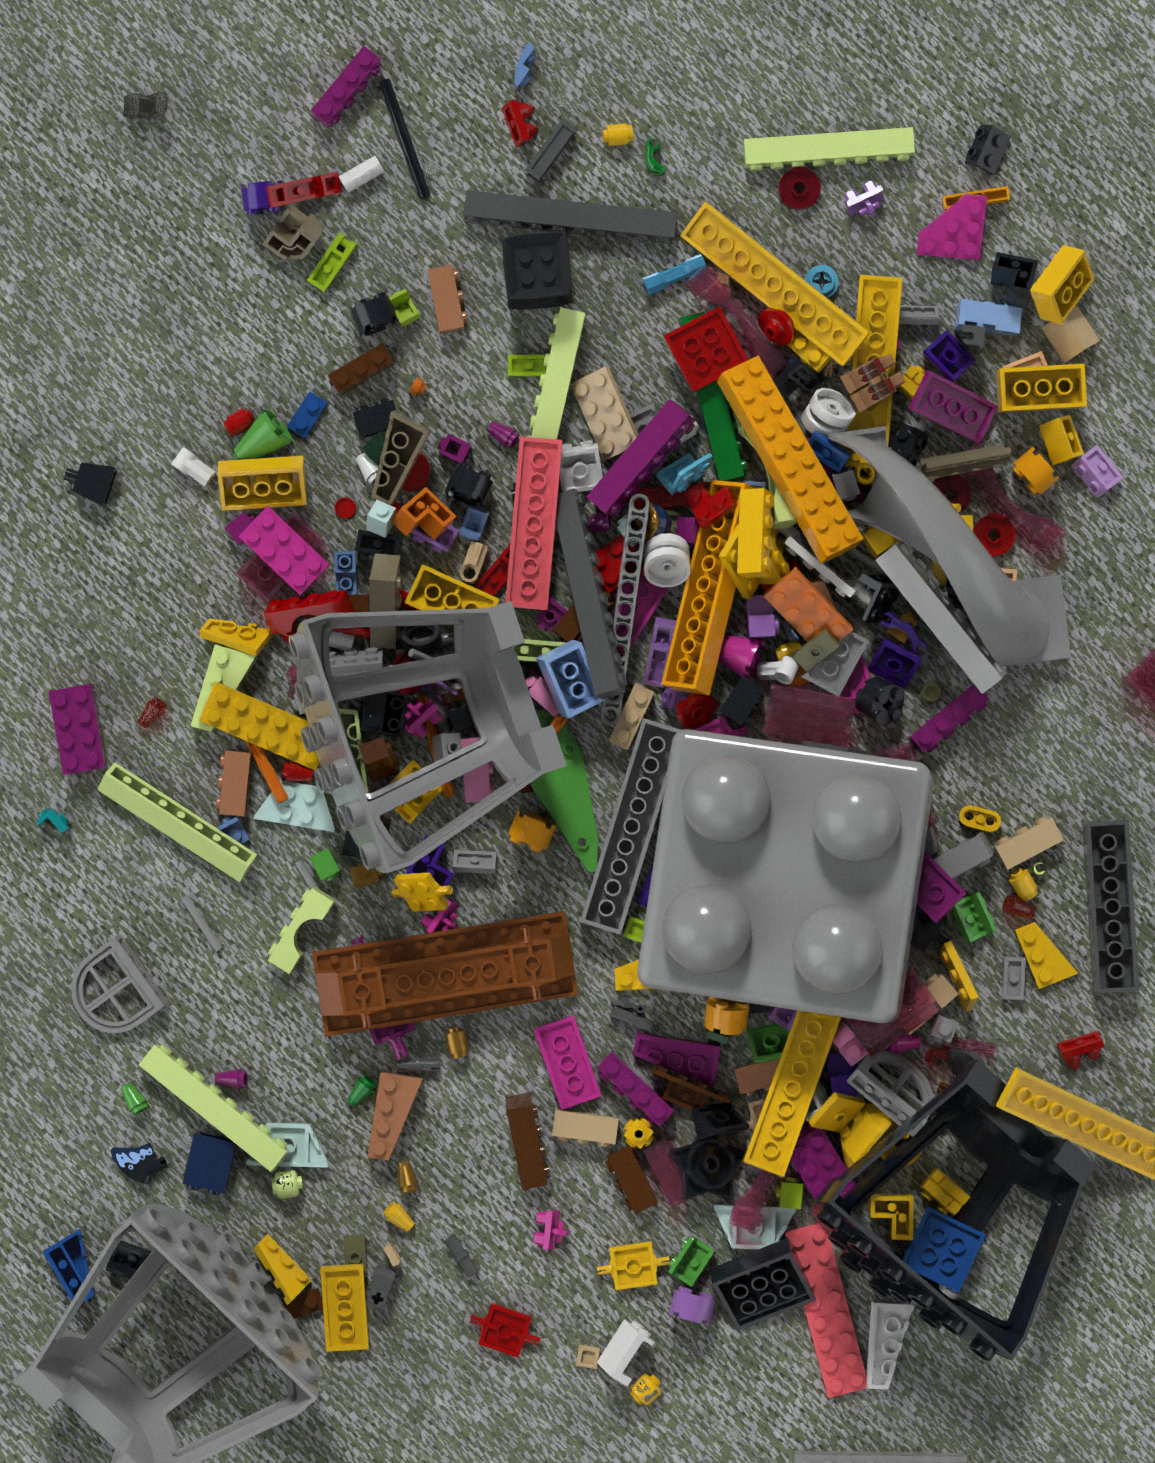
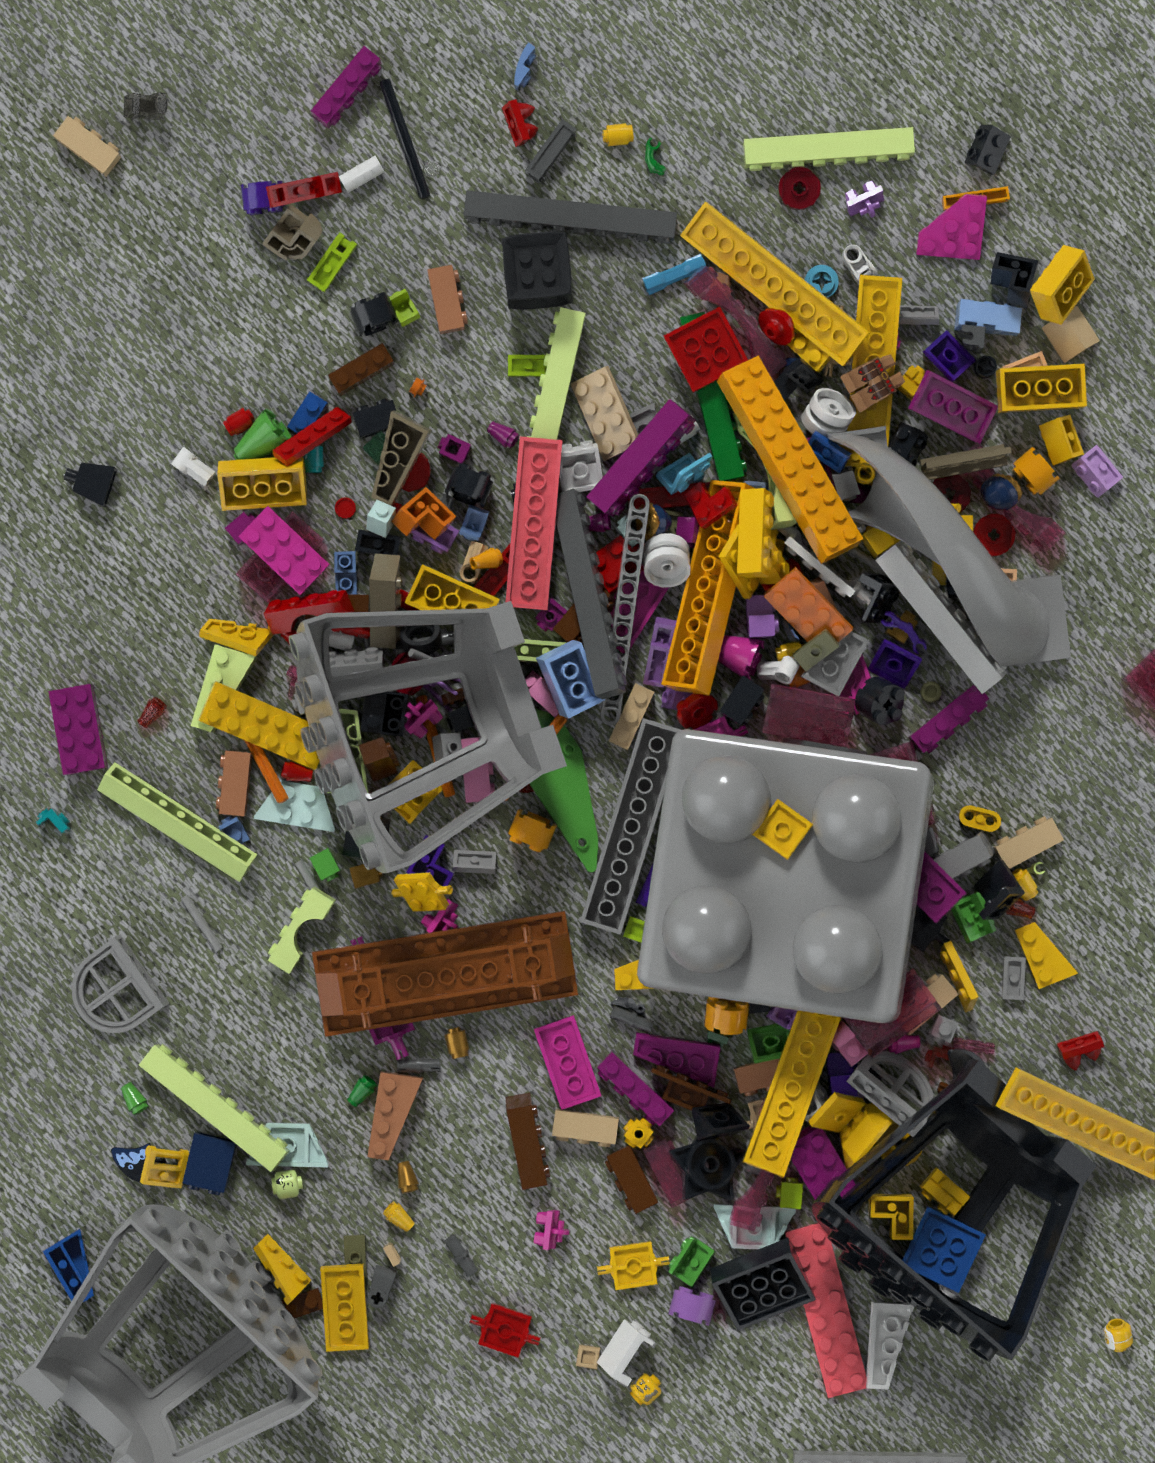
(87, 145): none -> tan brick
(126, 1259): black bracket -> none
(164, 1174): none -> yellow plate
(234, 1079): magenta cone -> none
(312, 436): none -> red plate
(314, 460): none -> teal brick
(367, 467): white cone -> none
(488, 559): none -> light orange cone
(718, 1310): none -> clear pink hand
(783, 829): none -> yellow plate
(859, 265): none -> white piece
(988, 366): none -> black wheel
(999, 891): none -> black bracket
(1001, 492): none -> dark blue hair
(1110, 906): dark grey brick -> none
(1118, 1335): none -> yellow head

